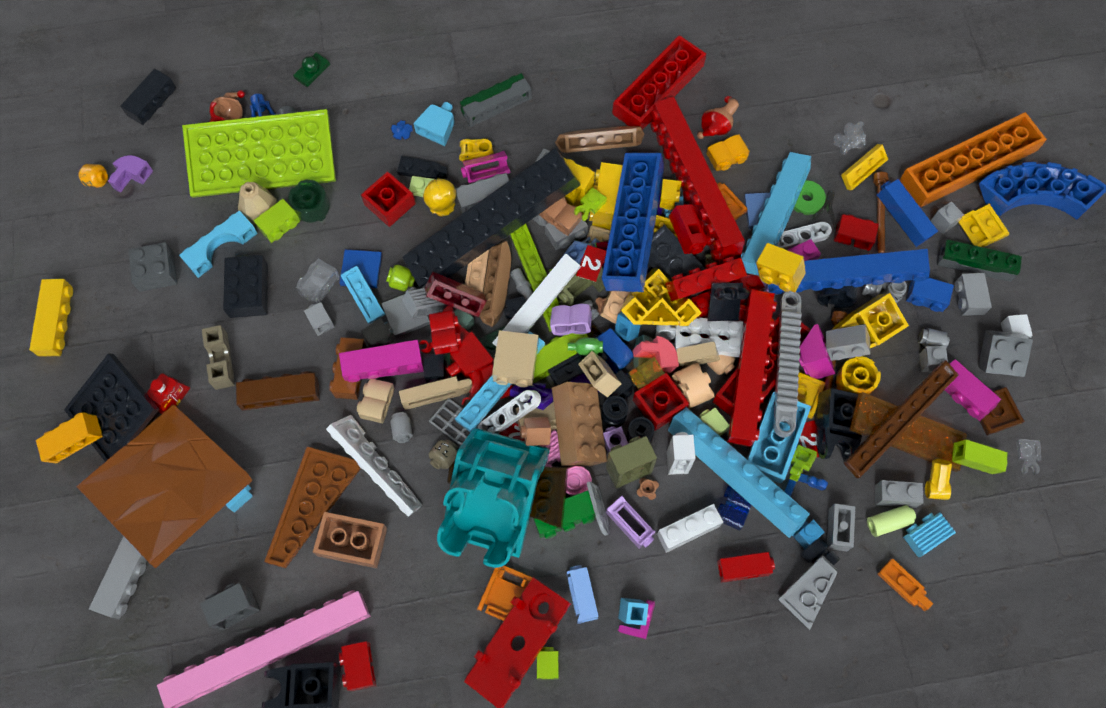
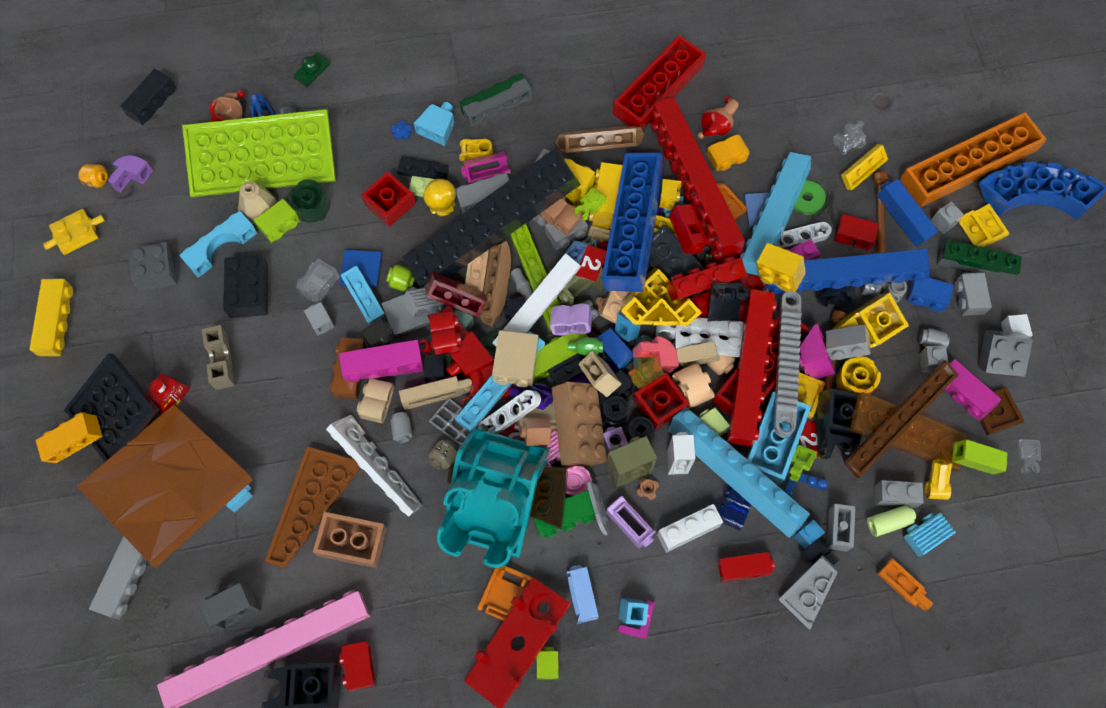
(73, 231): none -> yellow plate
(277, 391): reddish brown brick -> none

